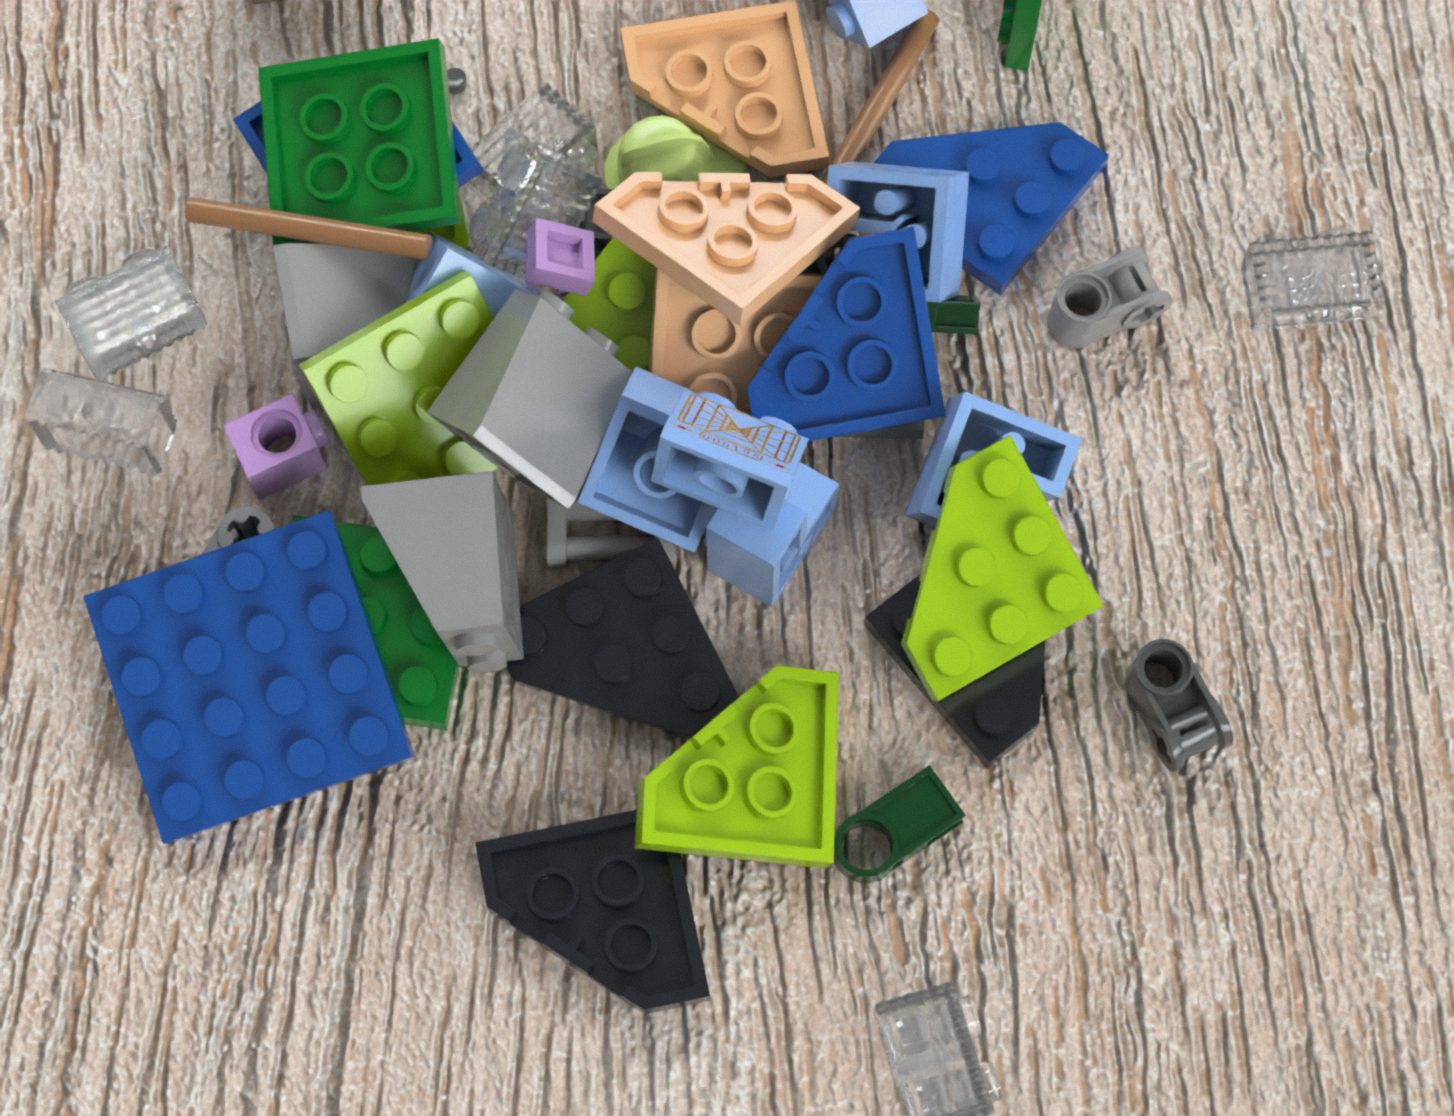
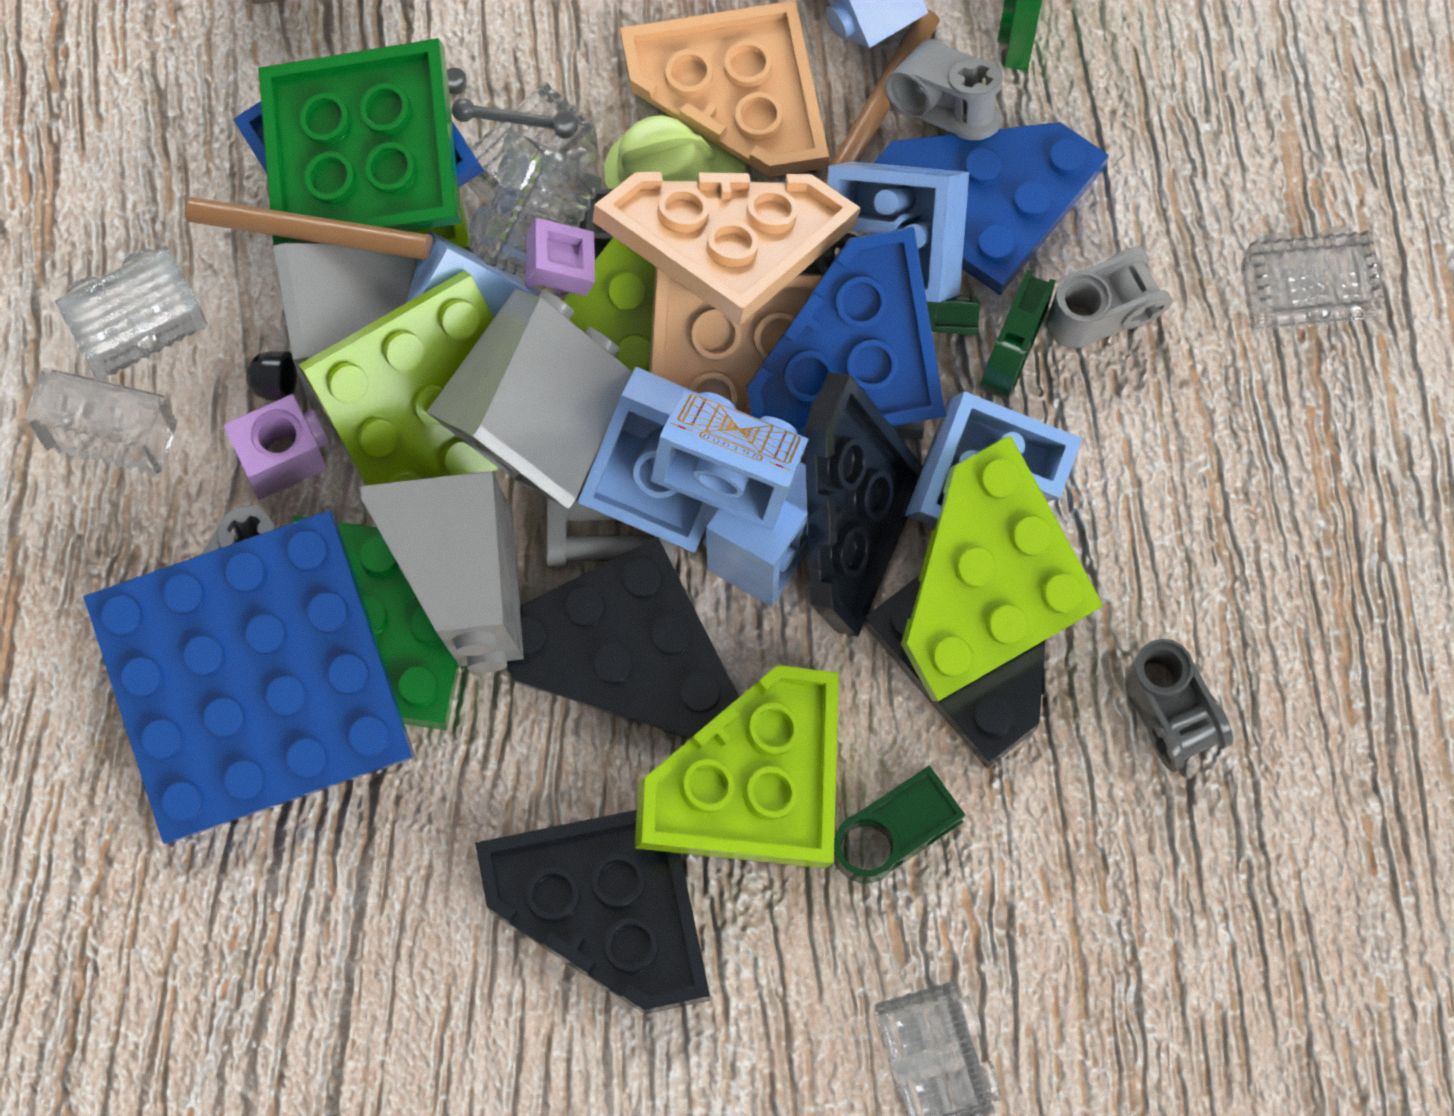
(272, 375): none -> black hinge
(563, 123): none -> dark grey hinge
(856, 500): none -> black plate
(943, 86): none -> light grey piece
(1017, 336): none -> dark green piece

